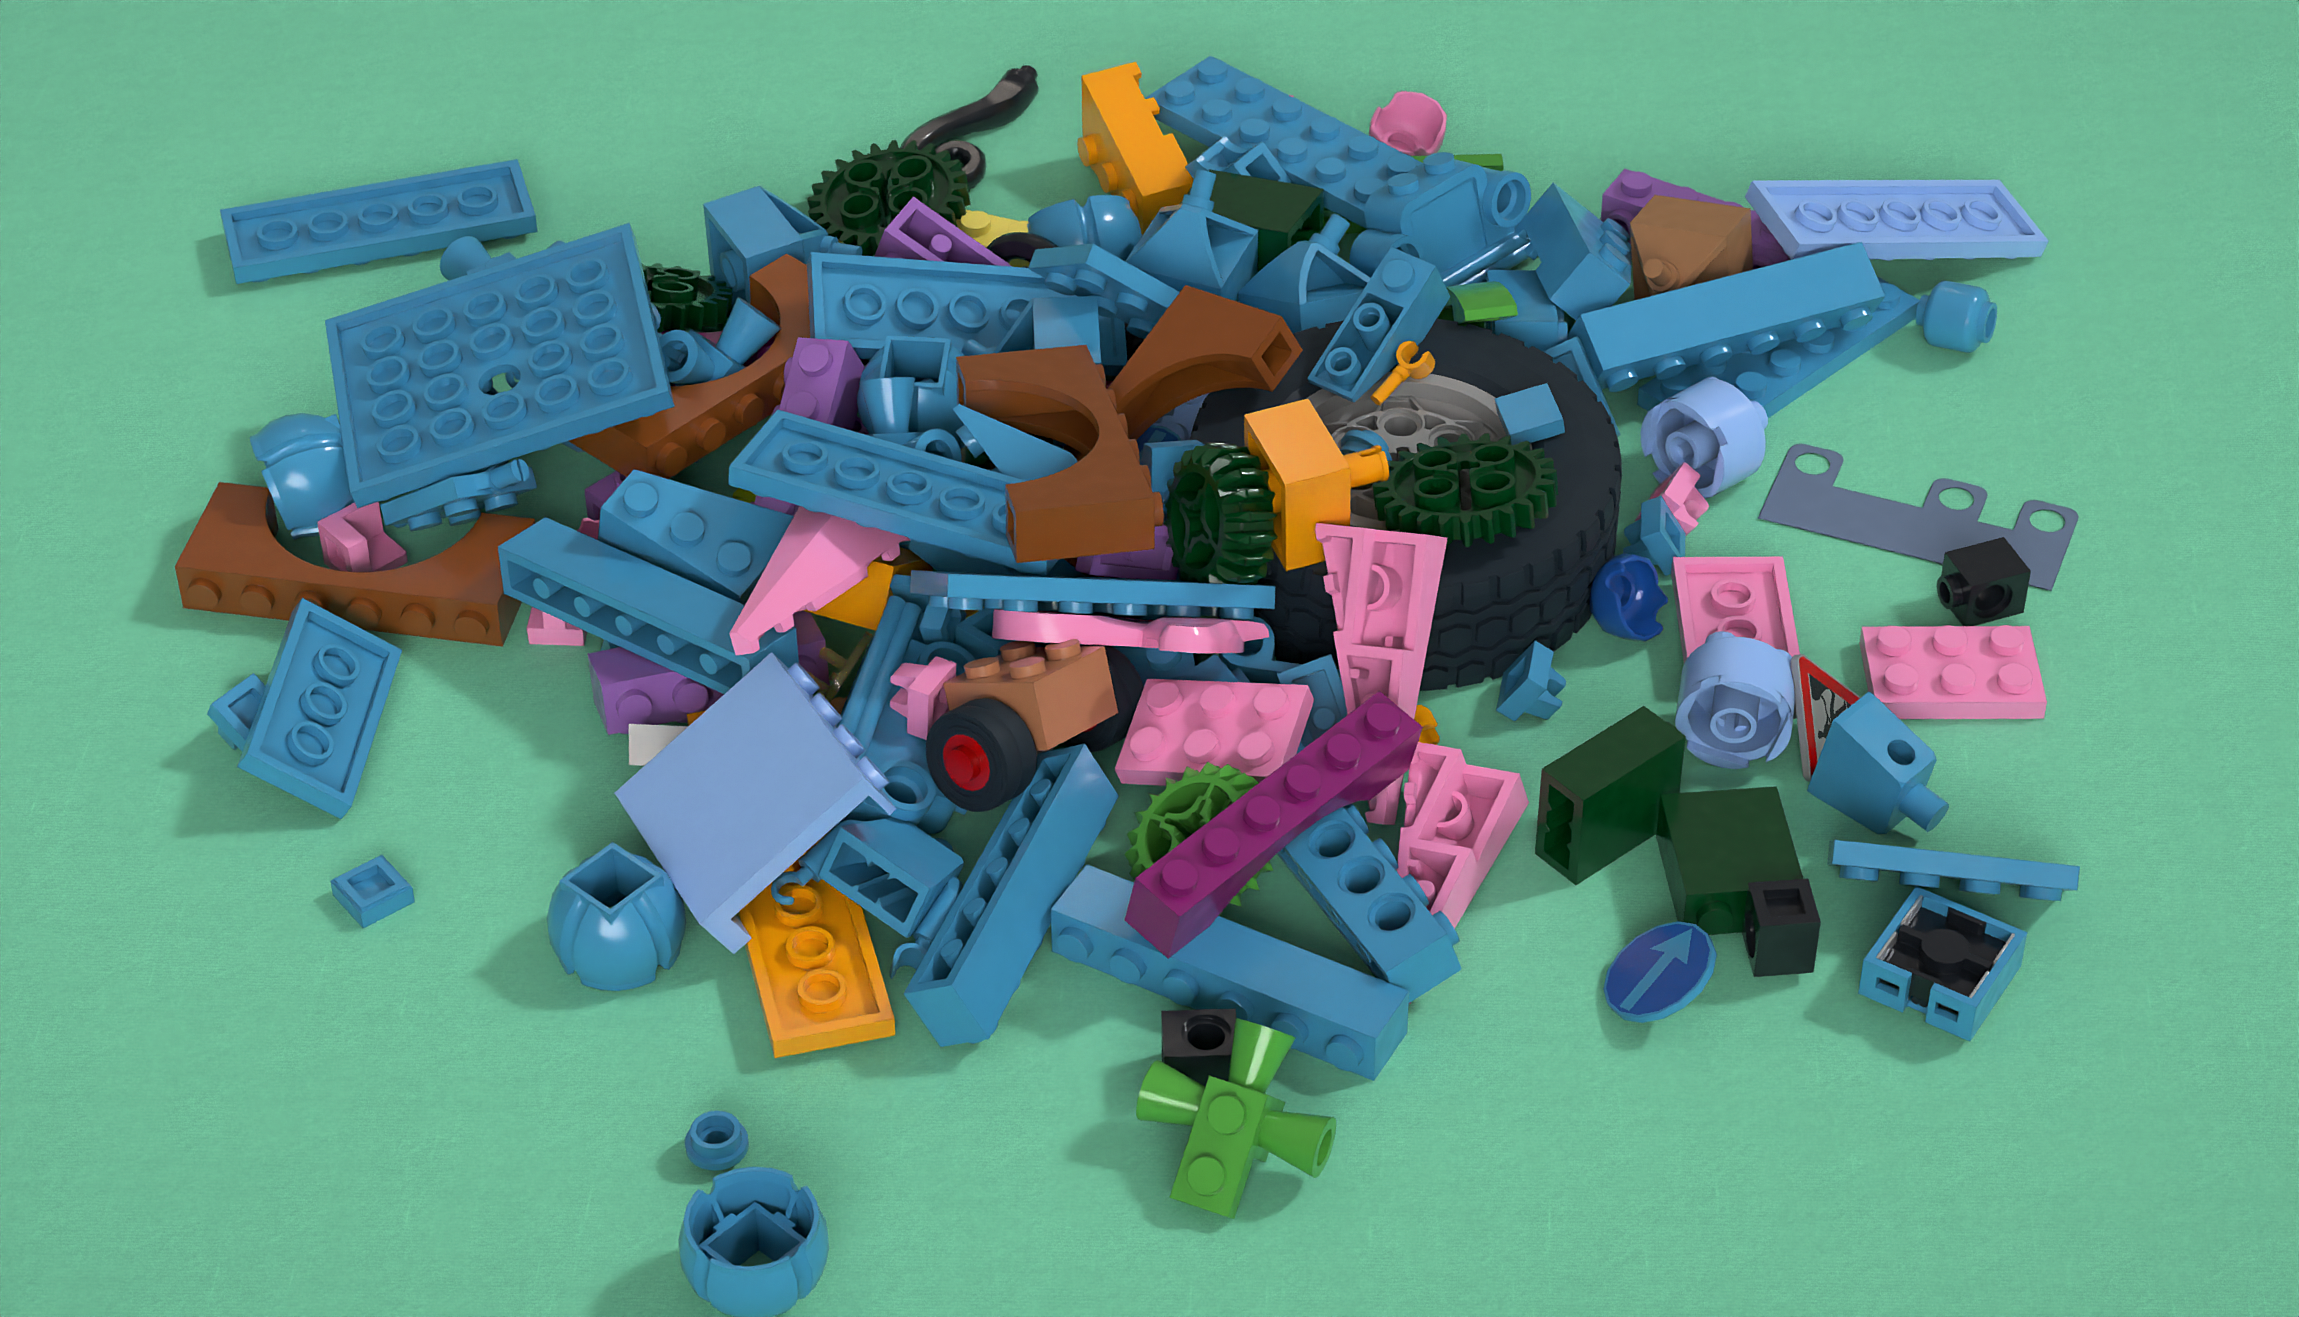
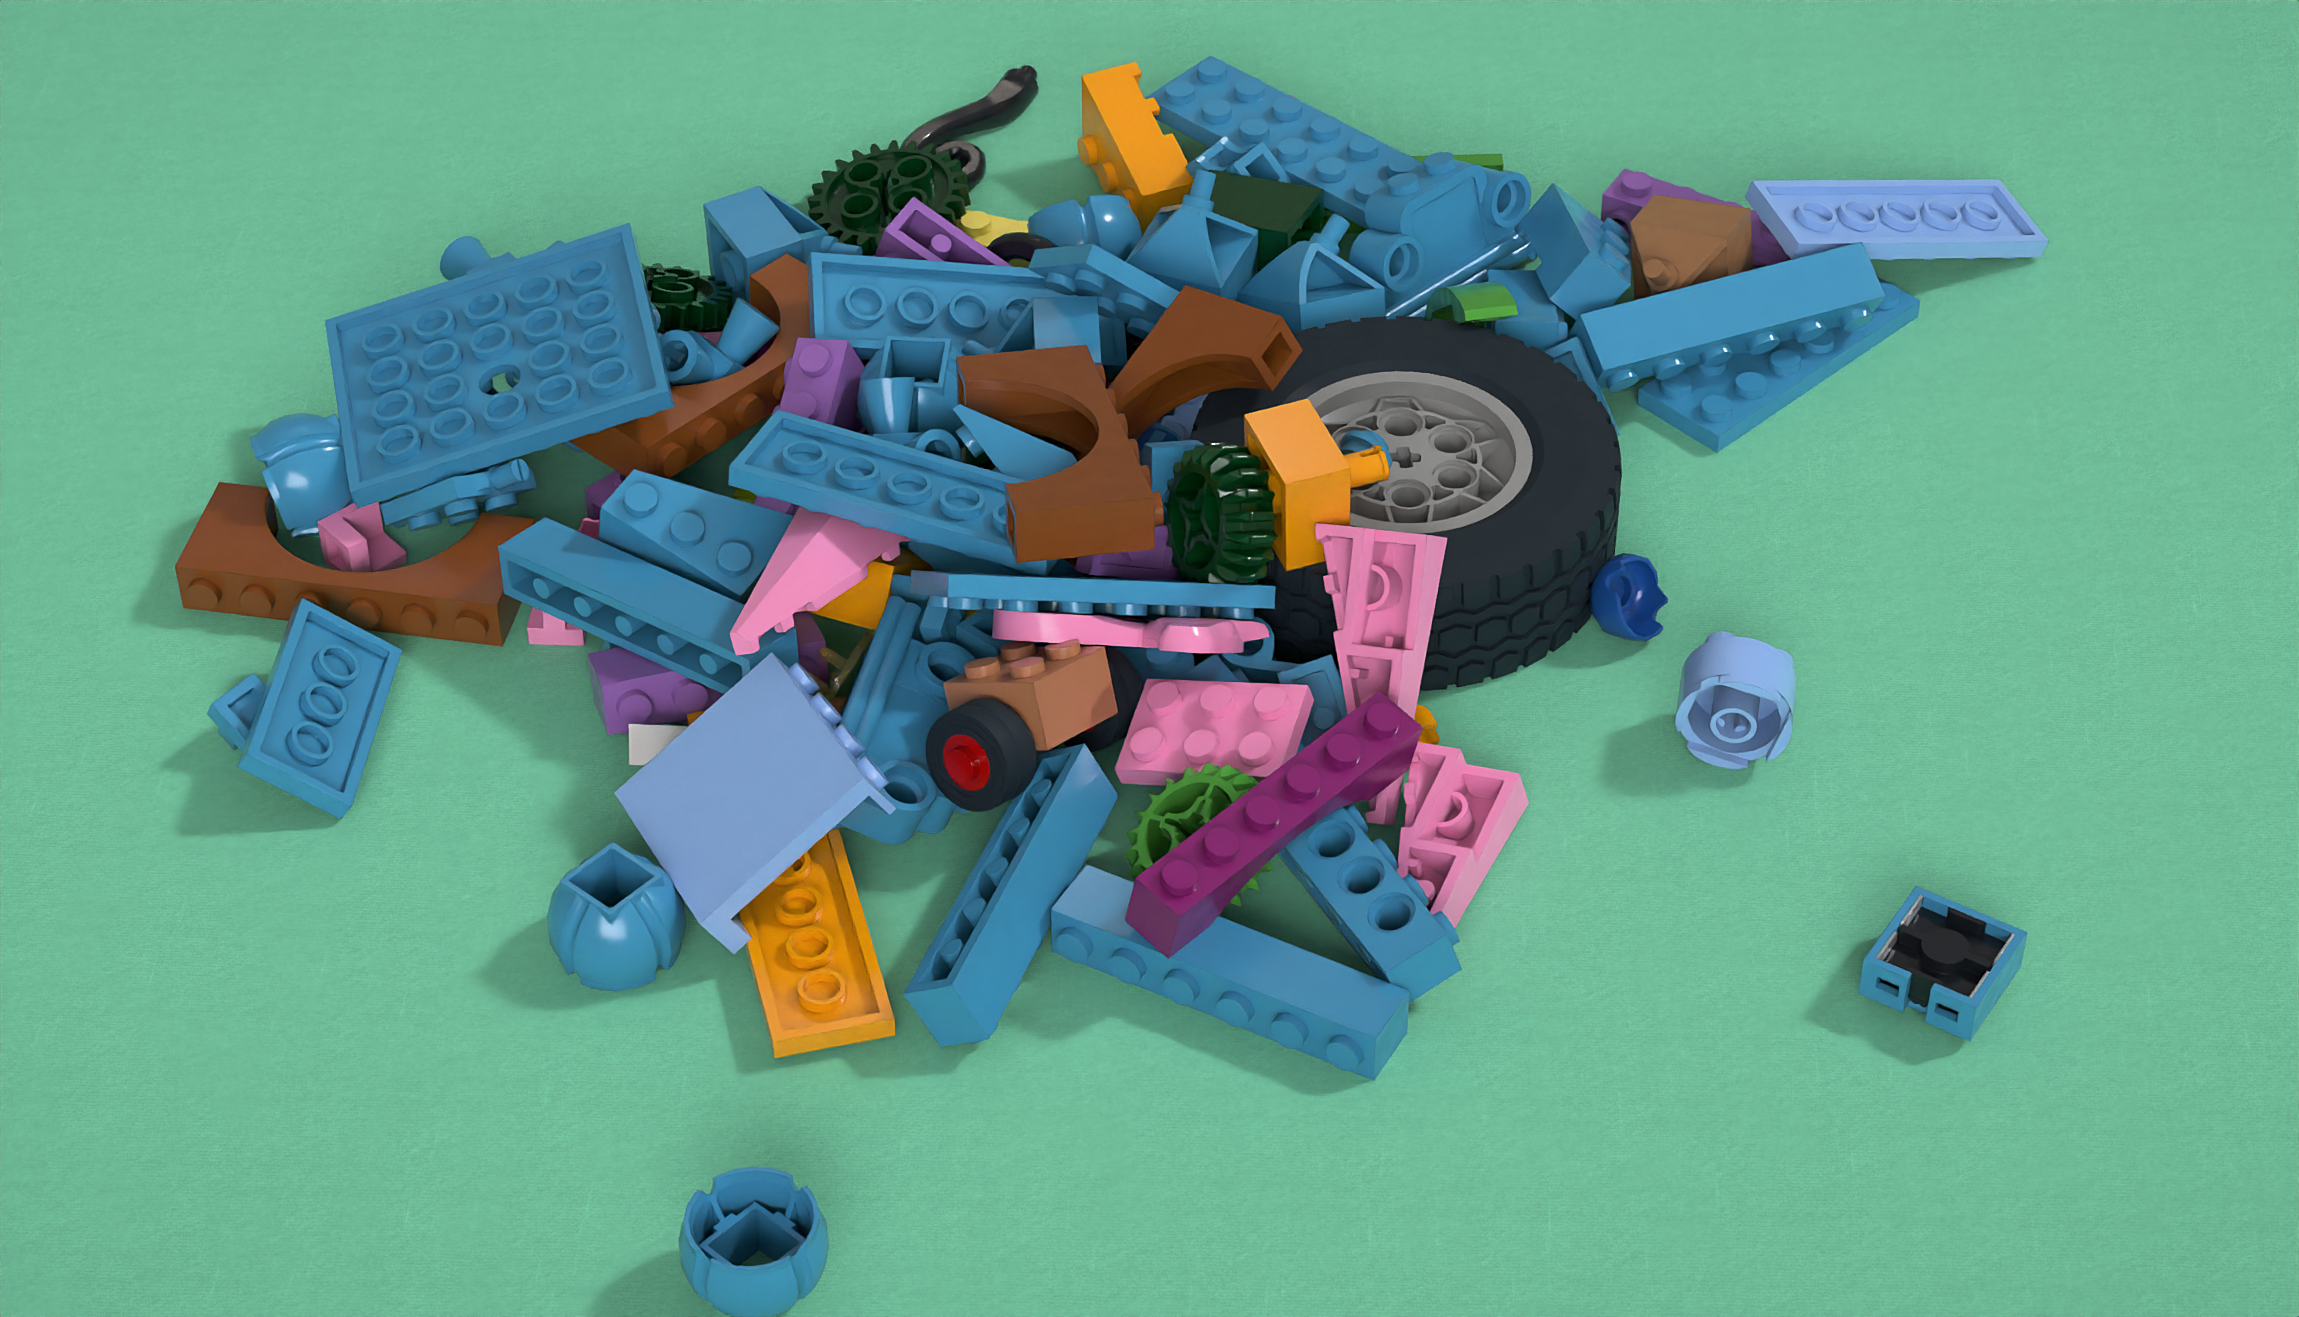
(372, 891): dark azure tile -> none
(377, 221): dark azure plate -> none
(716, 1141): dark azure plate -> none
(890, 873): dark azure torso -> none
(923, 694): bright pink tile -> none
(1198, 1042): black brick -> none
(1234, 1121): bright green brick -> none
(1393, 308): dark azure slope -> none
(1404, 370): light orange hand -> none
(1410, 124): bright pink hair -> none
(1506, 487): dark green gear -> none
(1530, 414): dark azure tile -> none
(1531, 685): dark azure tile -> none
(1607, 794): dark green brick -> none
(1656, 535): dark azure tile -> none
(1660, 972): blue piece -> none
(1682, 497): bright pink tile -> none
(1711, 431): light blue brick -> none
(1719, 845): dark green brick -> none
(1735, 597): bright pink plate -> none
(1781, 927): black brick -> none
(1817, 703): piece -> none
(1877, 770): dark azure torso -> none
(1923, 533): sand blue piece -> none
(1954, 671): bright pink plate -> none
(1957, 316): dark azure head -> none
(1975, 872): dark azure plate -> none
(1983, 582): black brick -> none

